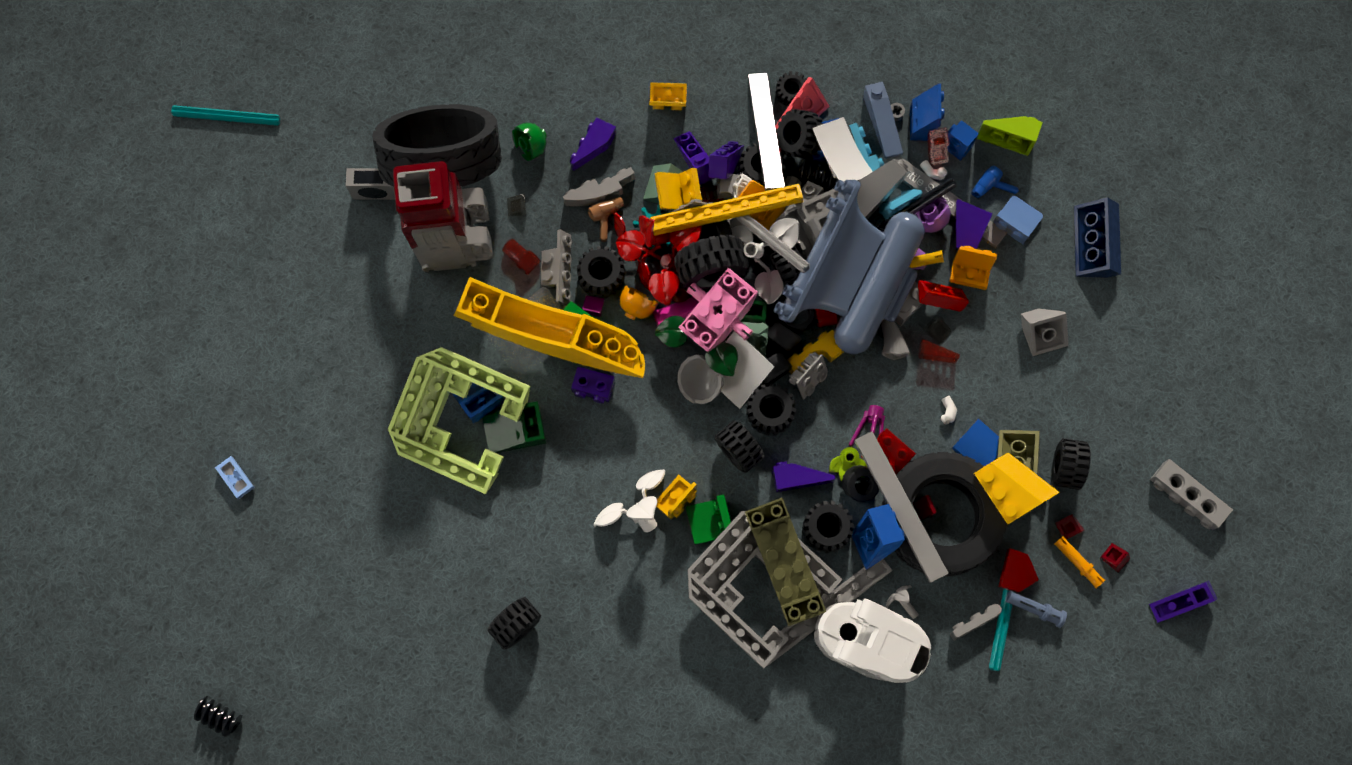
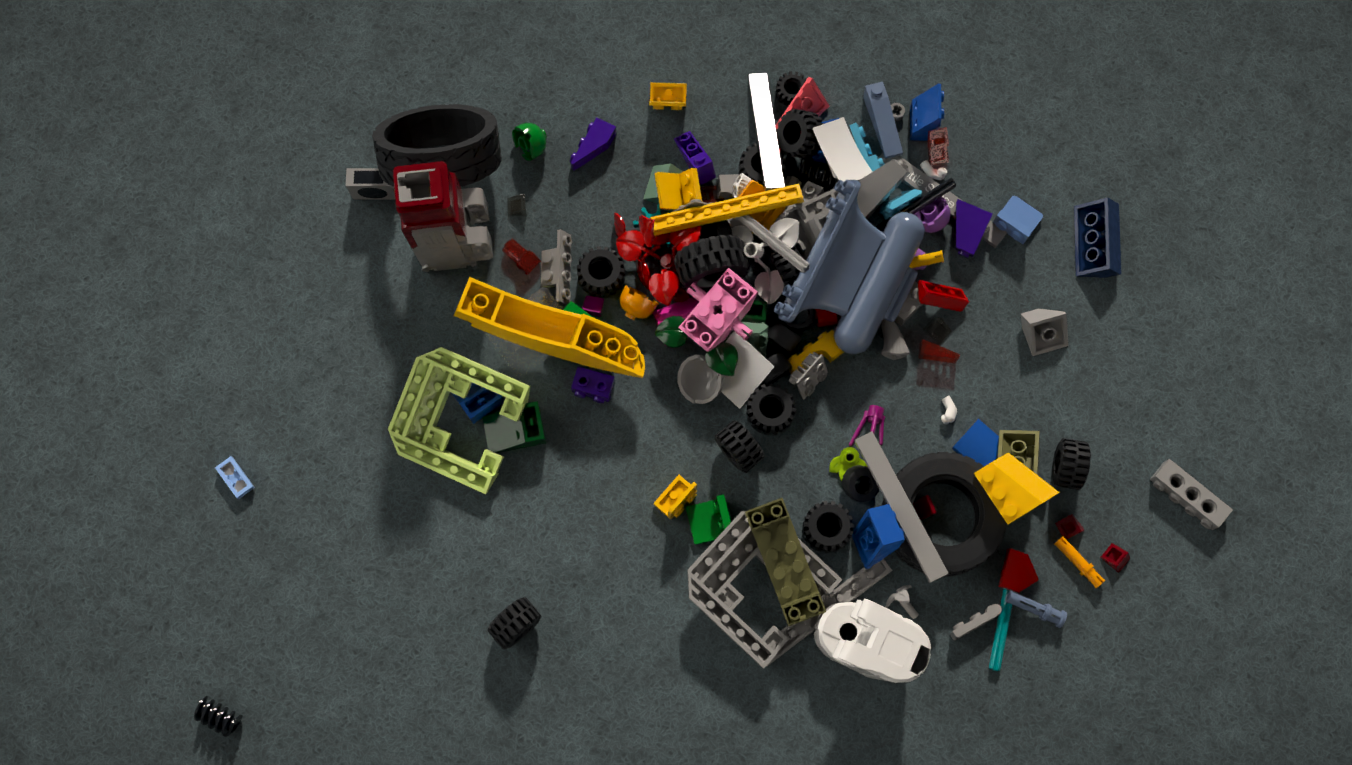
(225, 115): teal axle -> none
(593, 193): light grey slope -> none
(601, 212): medium nougat piece -> none
(641, 512): white plant -> none
(724, 160): dark purple slope -> none
(796, 476): dark purple slope -> none
(895, 450): red hinge -> none
(961, 139): blue brick -> none
(972, 267): light orange bracket -> none
(991, 179): blue piece -> none
(1013, 133): lime slope -> none
(1183, 601): dark purple slope -> none

